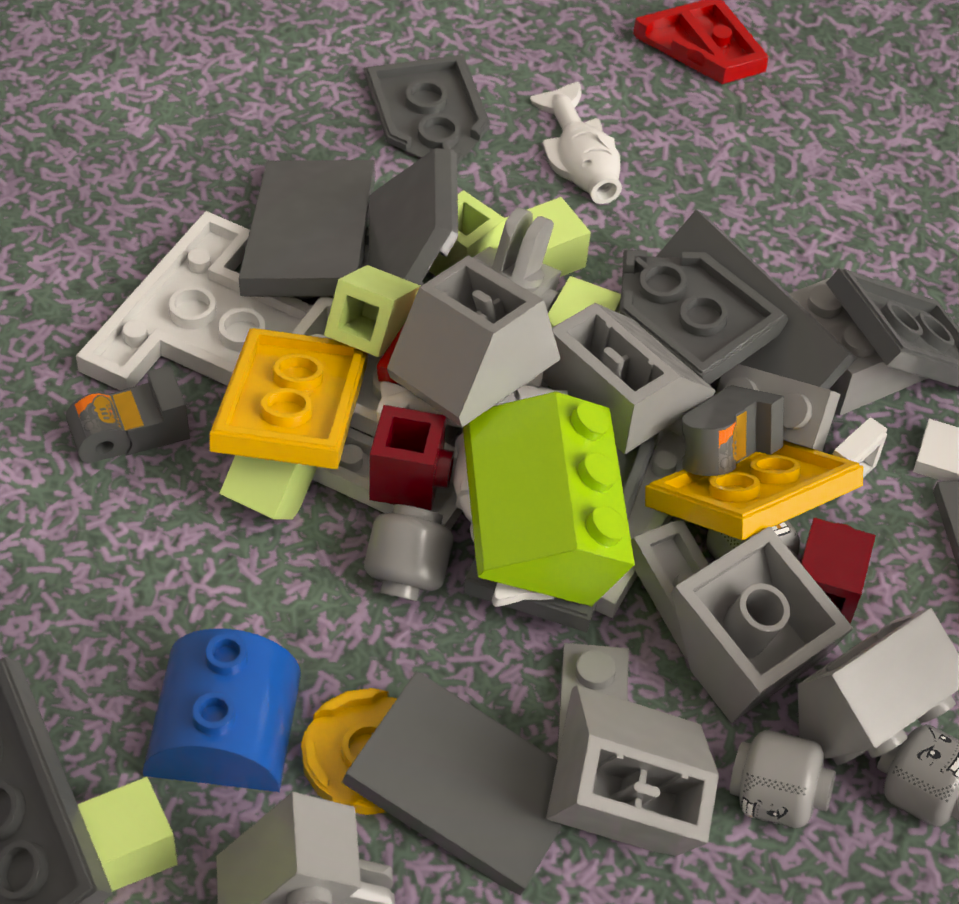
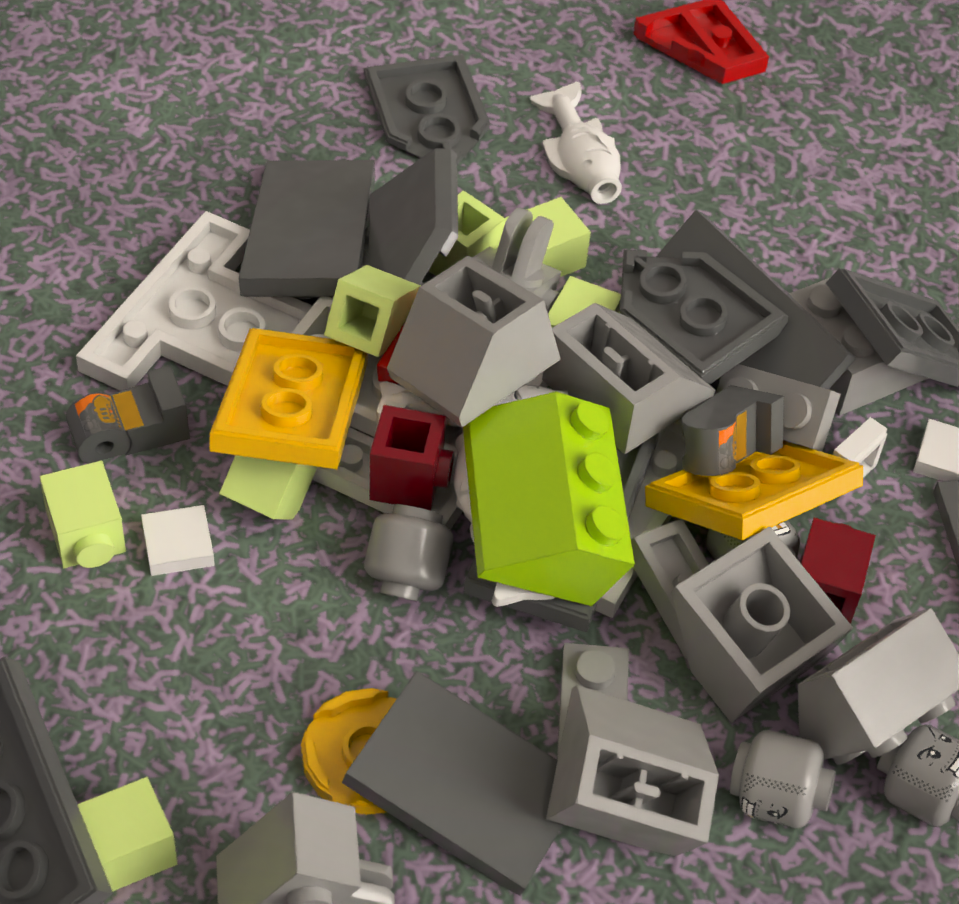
(83, 515): none -> yellowish green brick
(177, 540): none -> white tile
(224, 711): blue brick -> none

